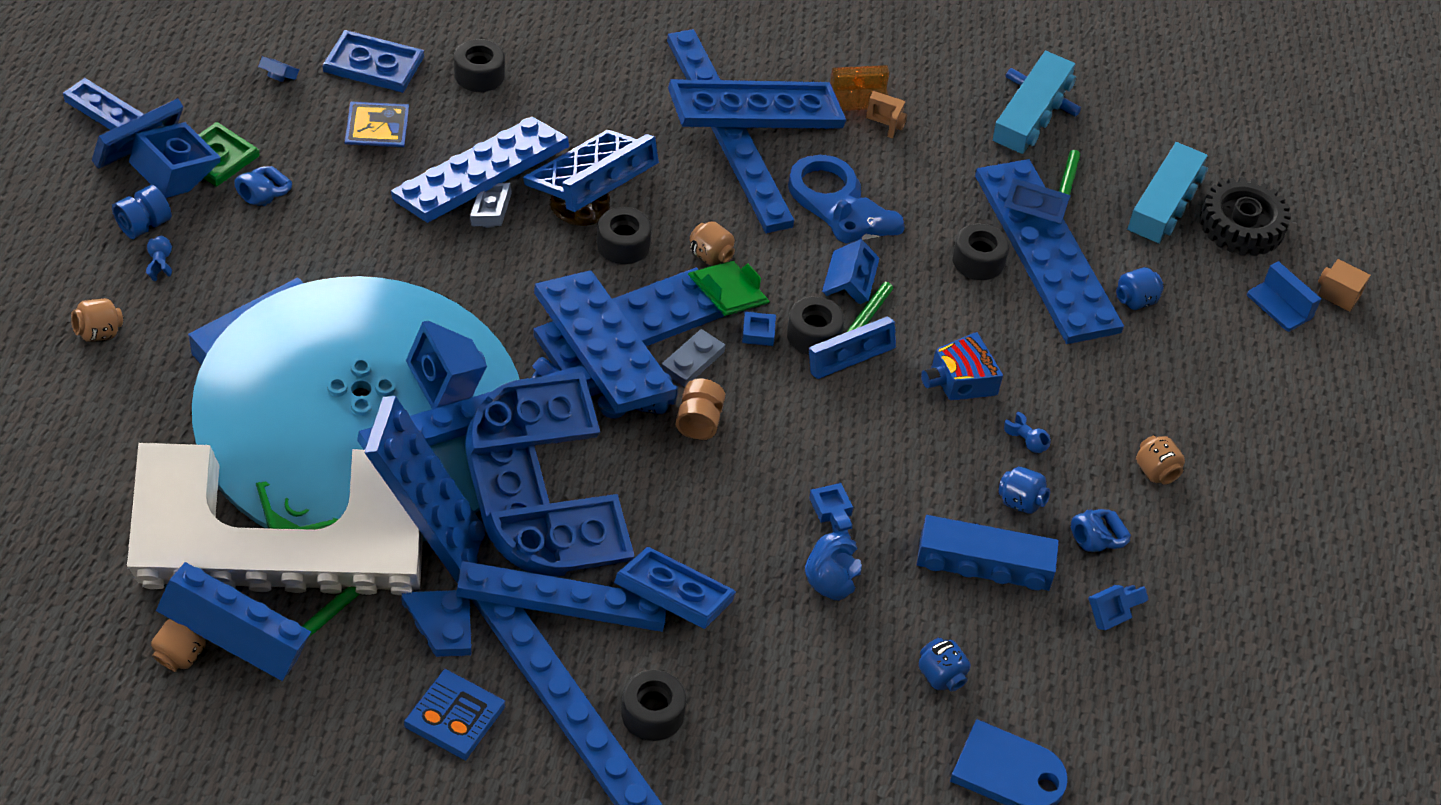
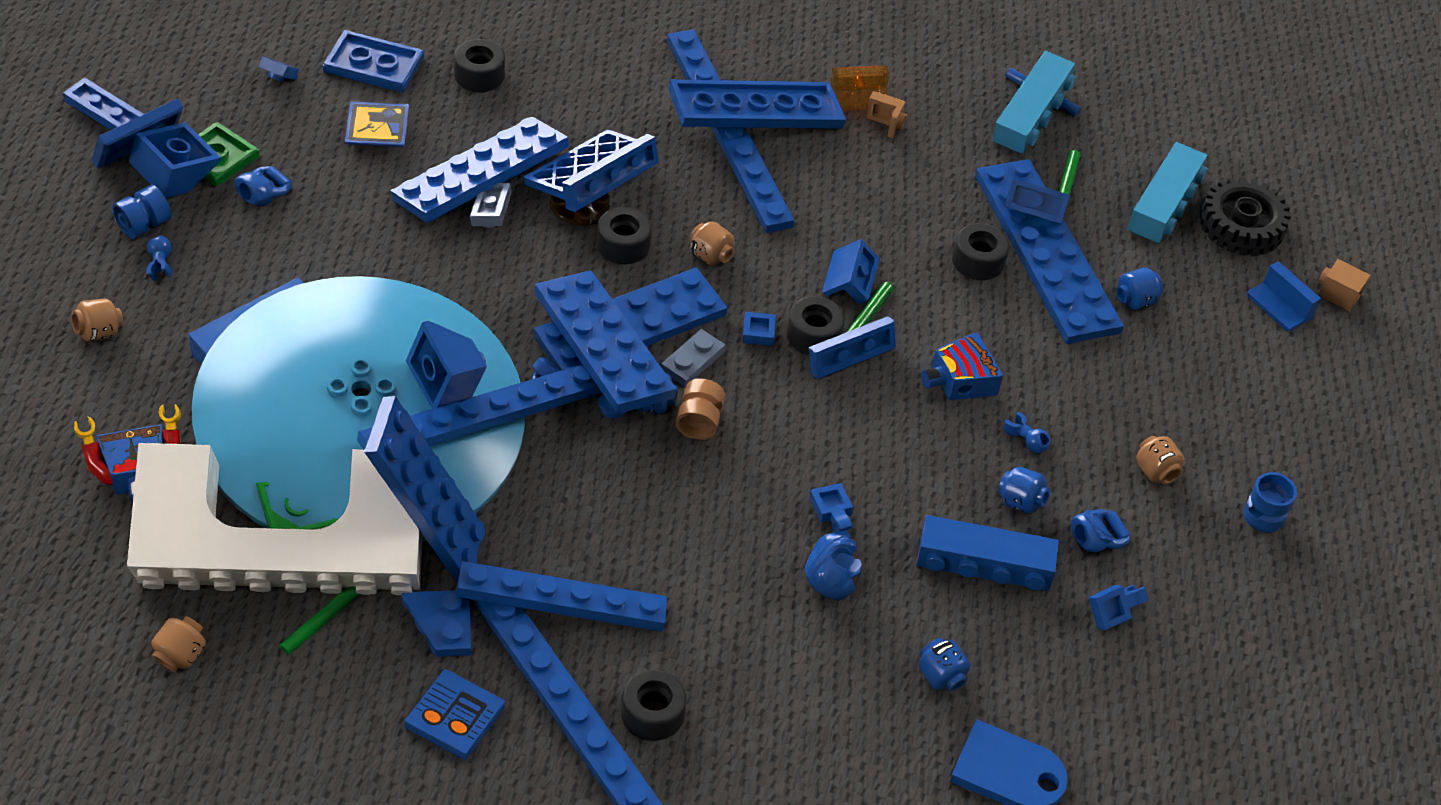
(115, 454): none -> torso
(233, 621): blue brick -> none
(511, 487): blue plate -> none
(675, 587): blue tile -> none
(730, 287): green piece -> none
(844, 210): blue animal -> none
(1270, 502): none -> blue wheel

